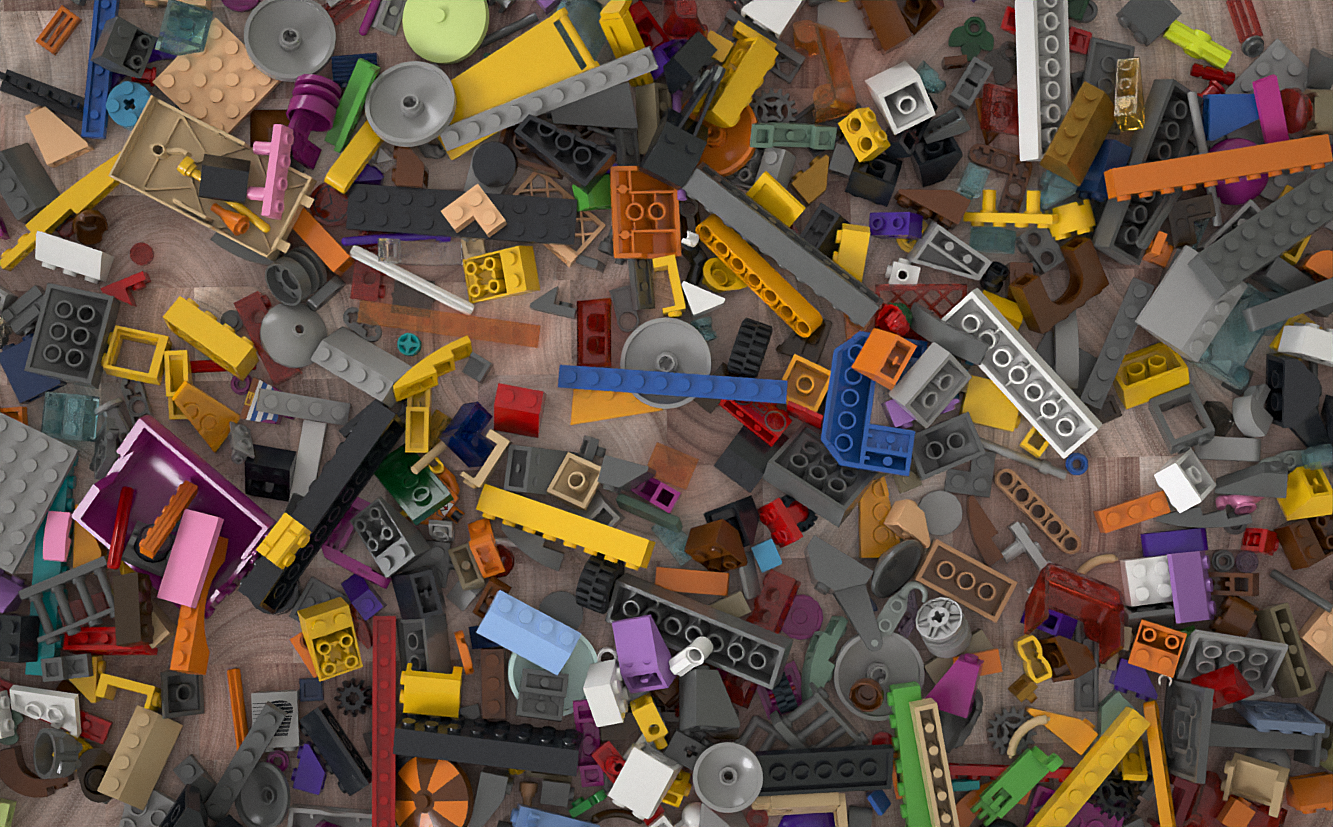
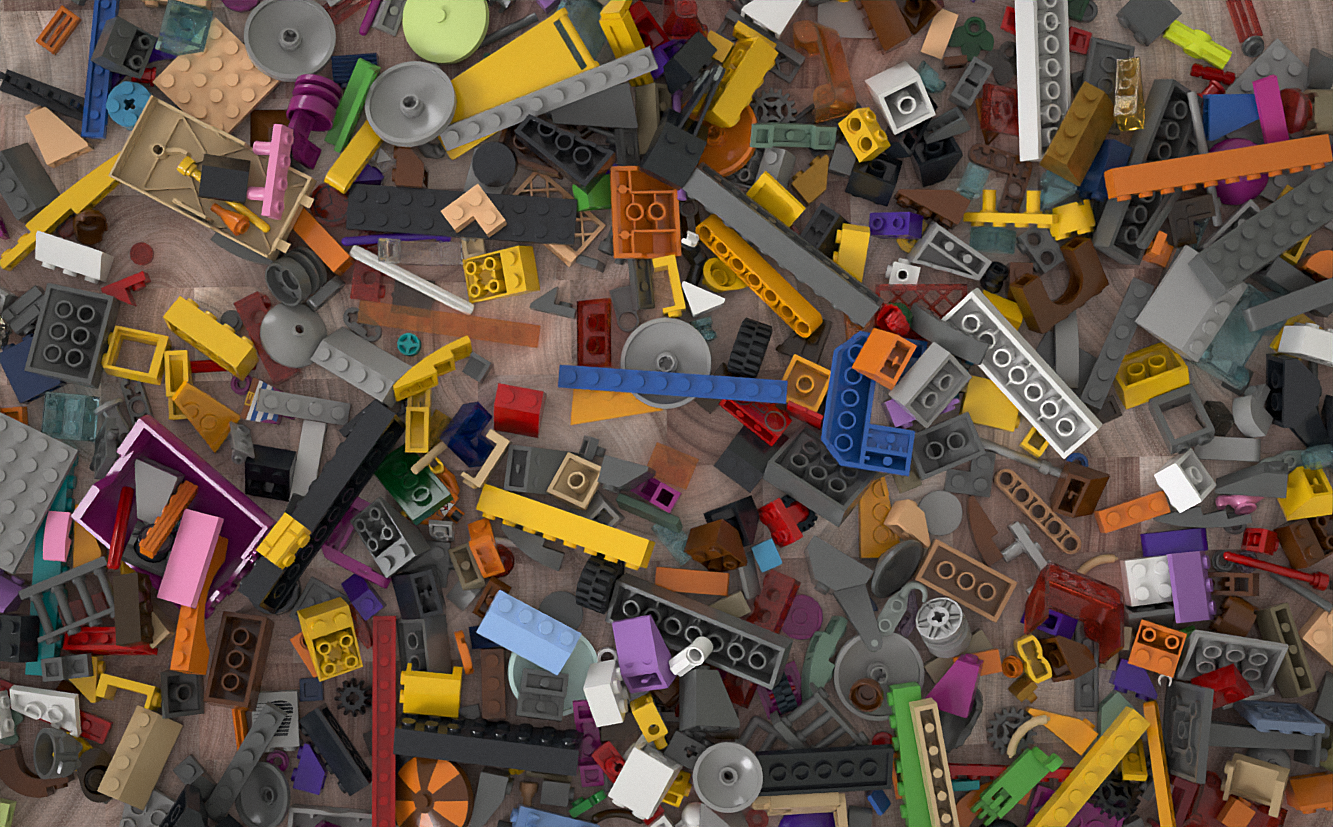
(154, 487): none -> light grey slope
(239, 661): none -> reddish brown brick
(939, 33): none -> light nougat slope
(1012, 667): none -> orange plate
(1077, 490): none -> reddish brown slope
(1317, 580): none -> red piece

